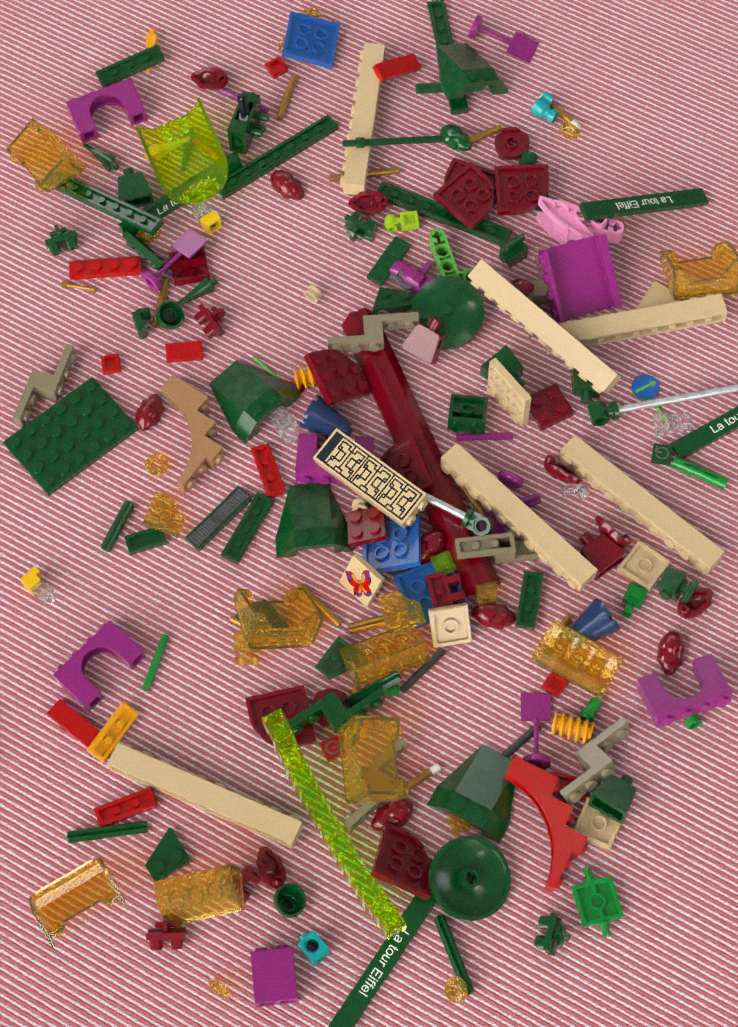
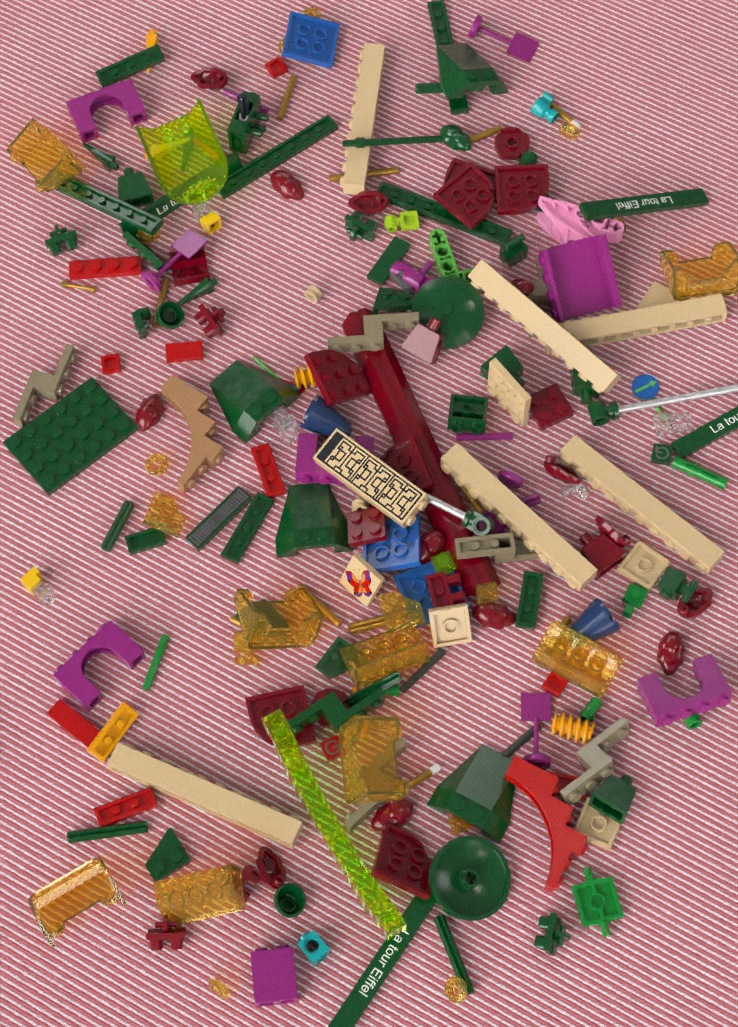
(396, 67): red tile -> none

